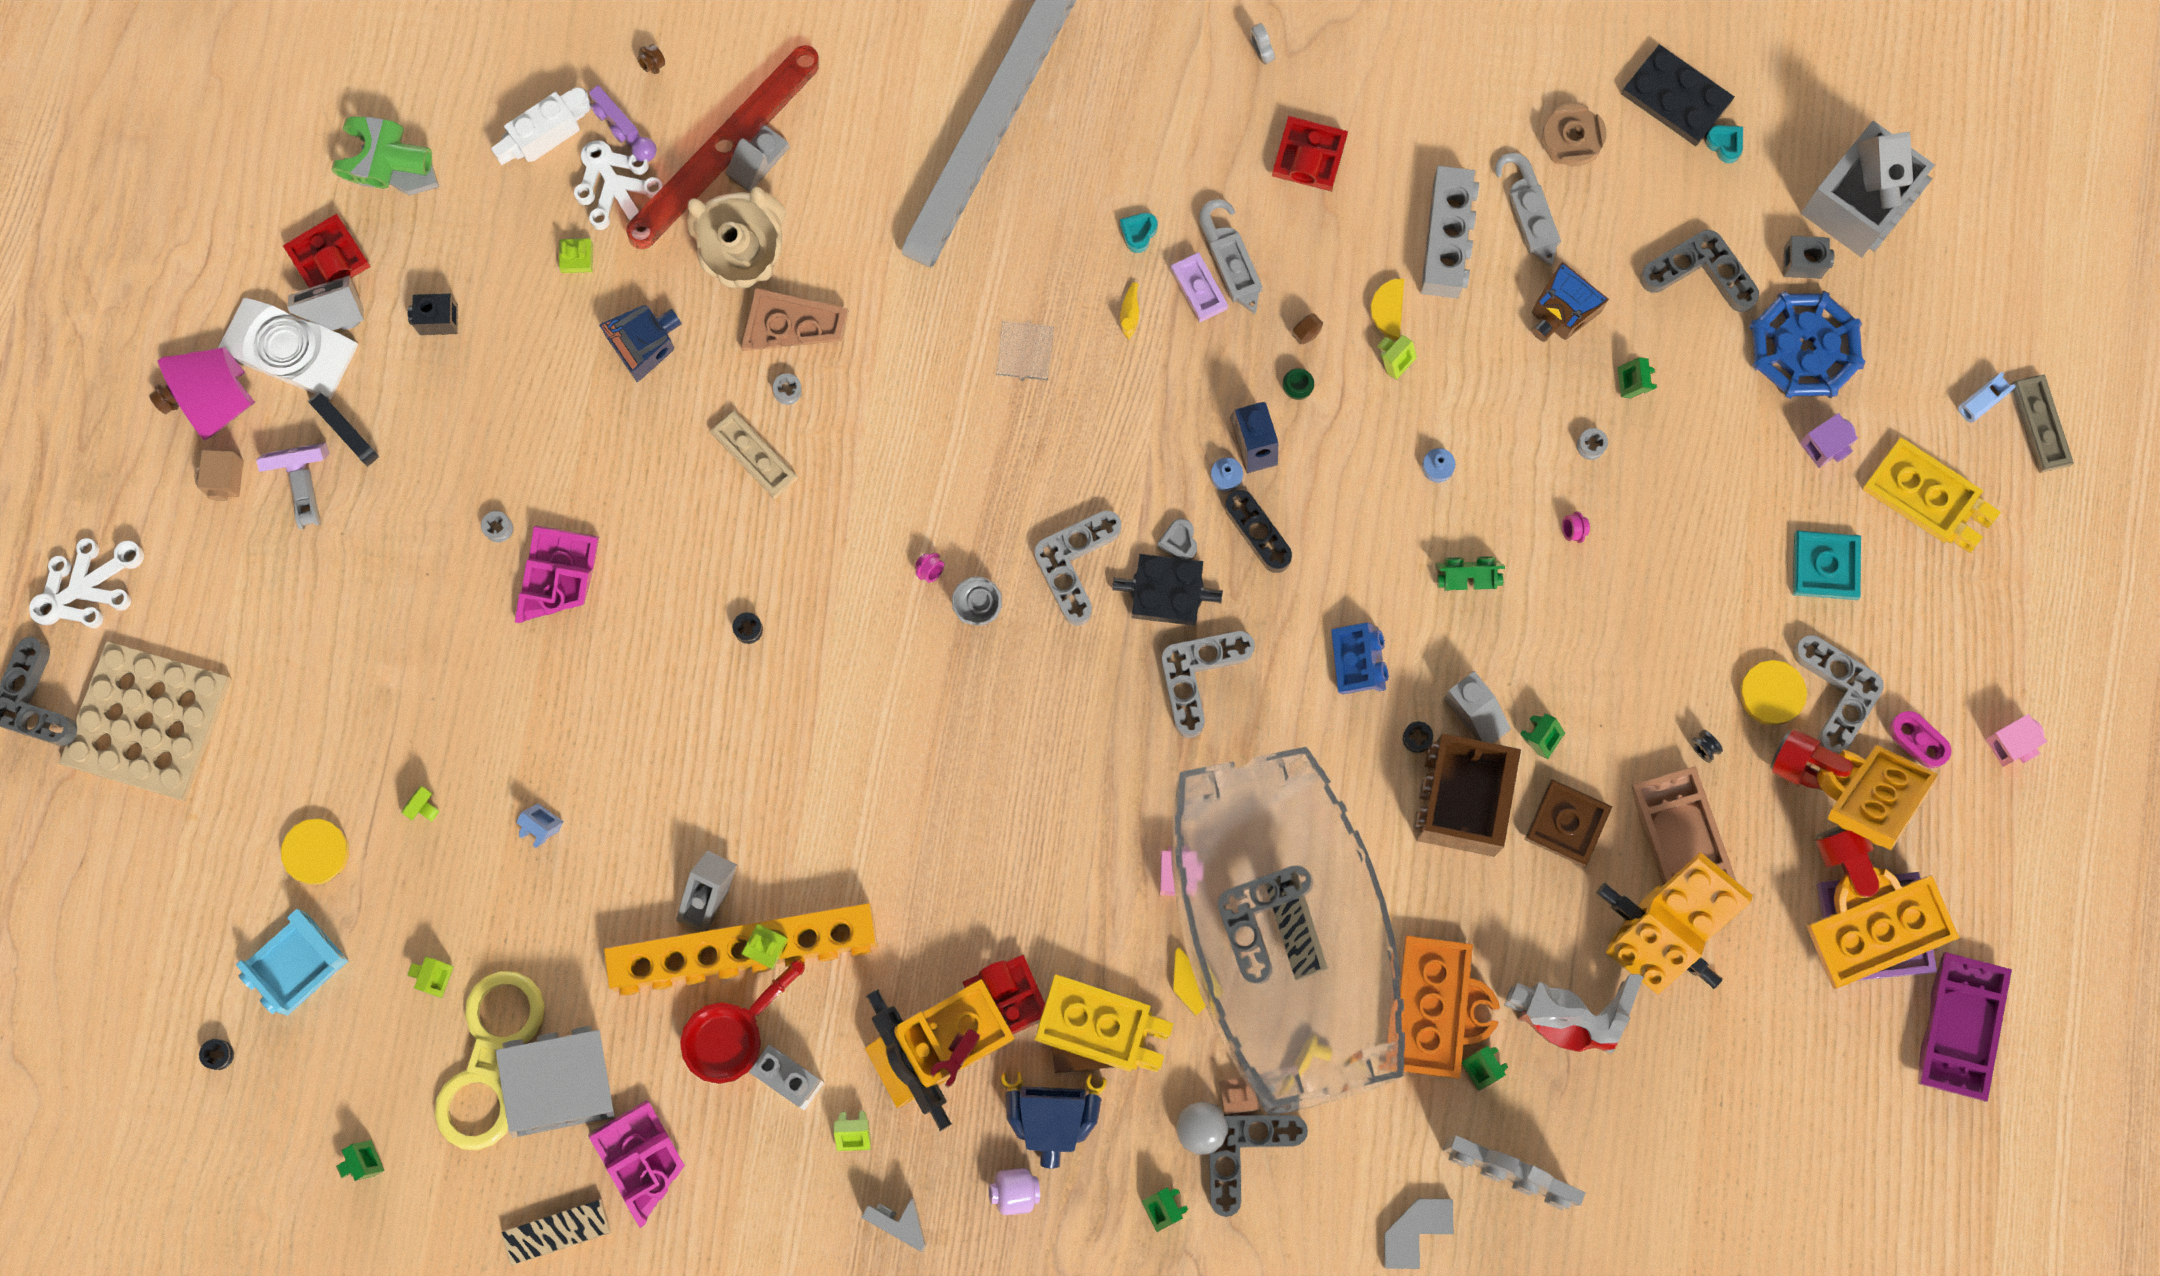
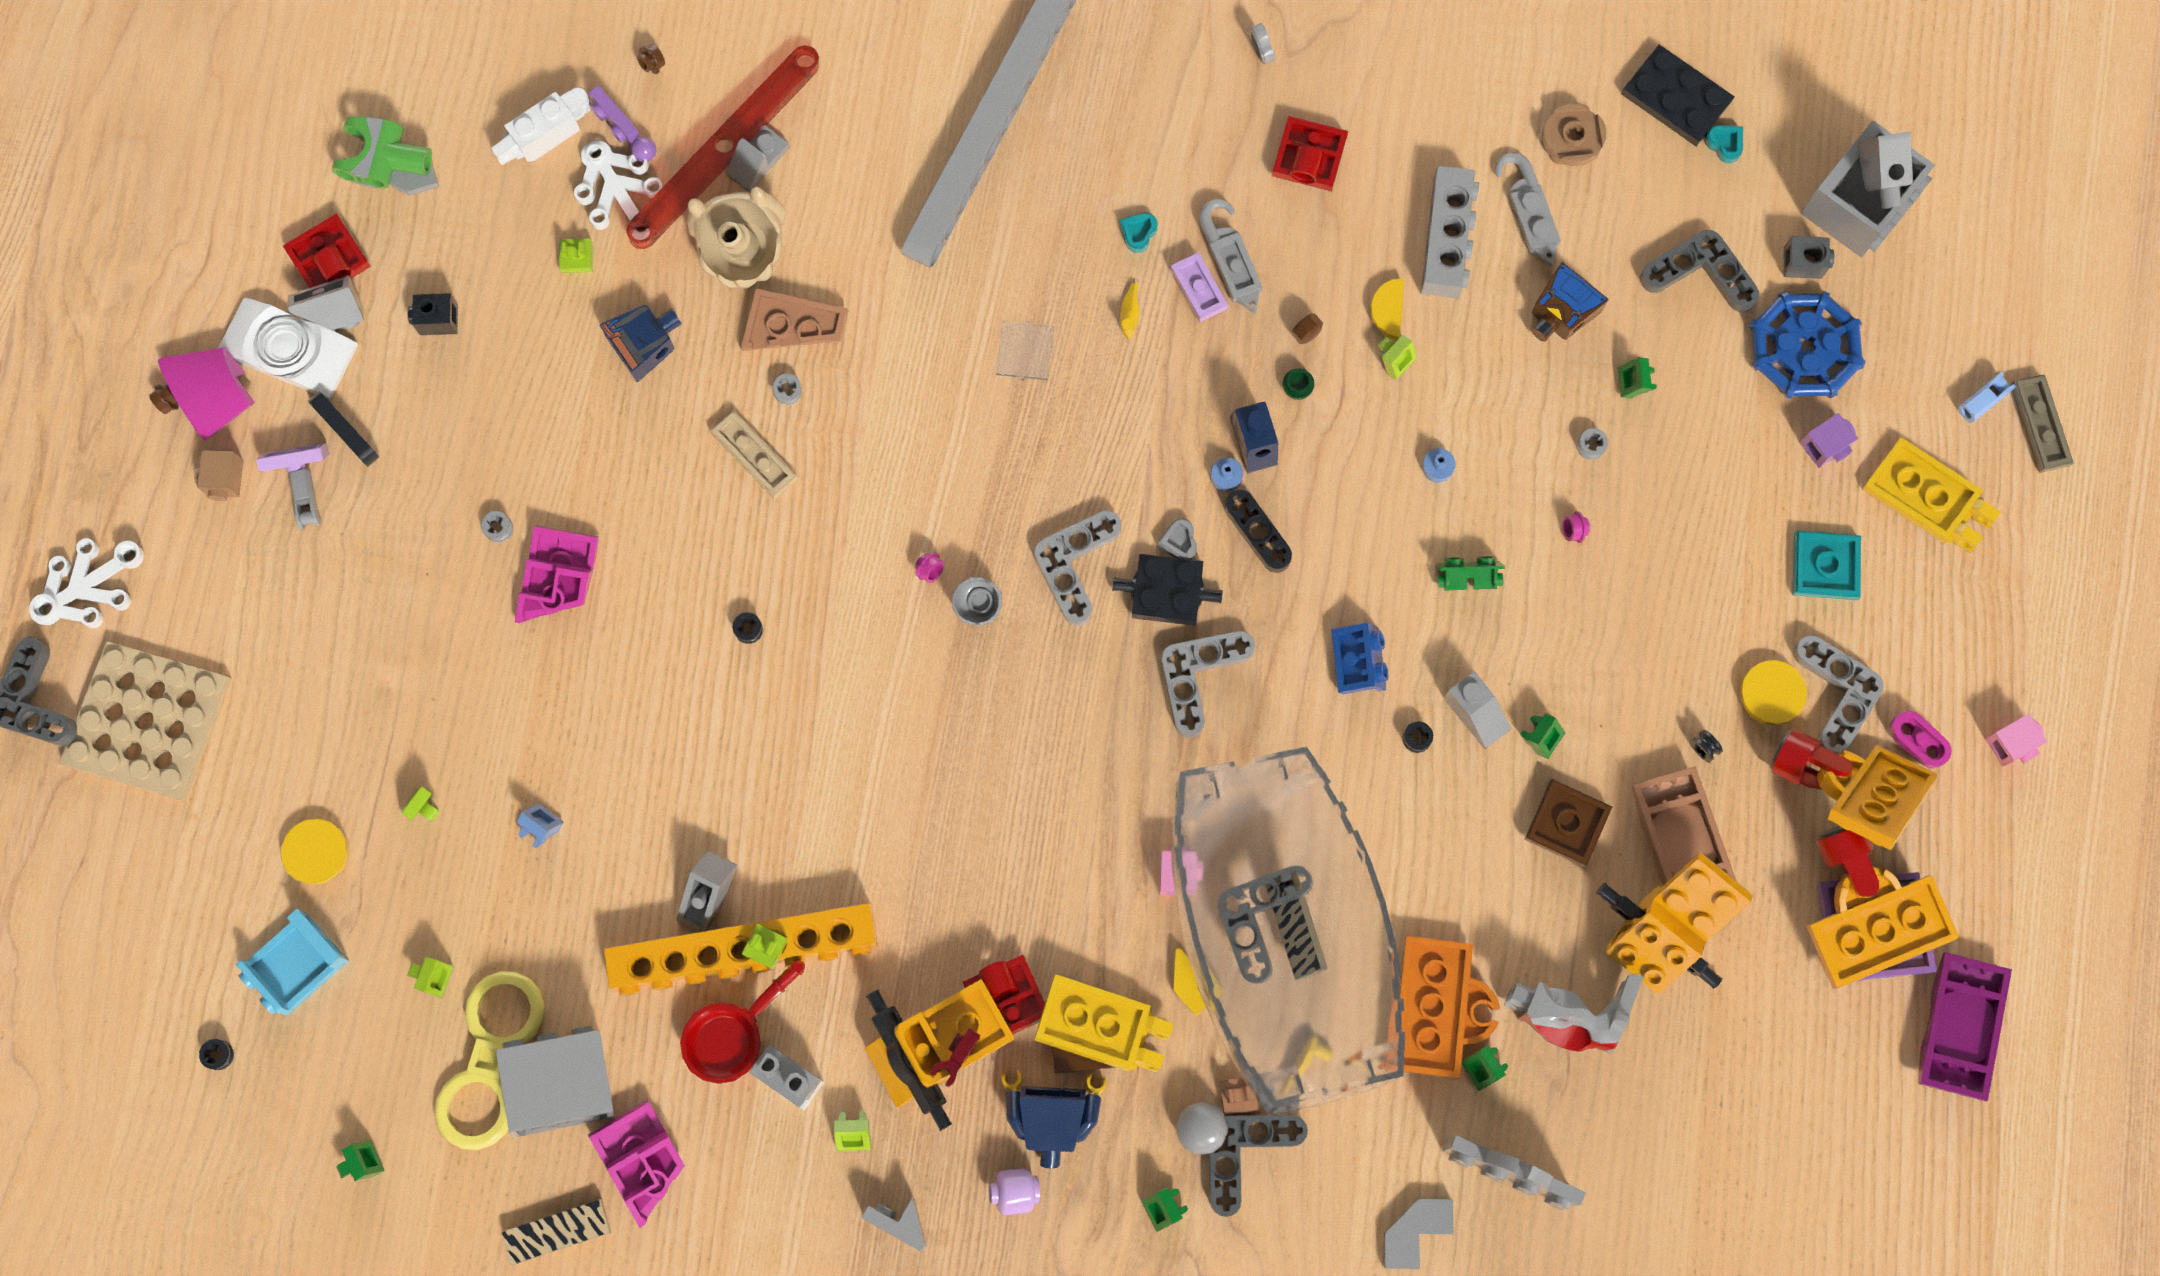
(1467, 794): reddish brown container -> none

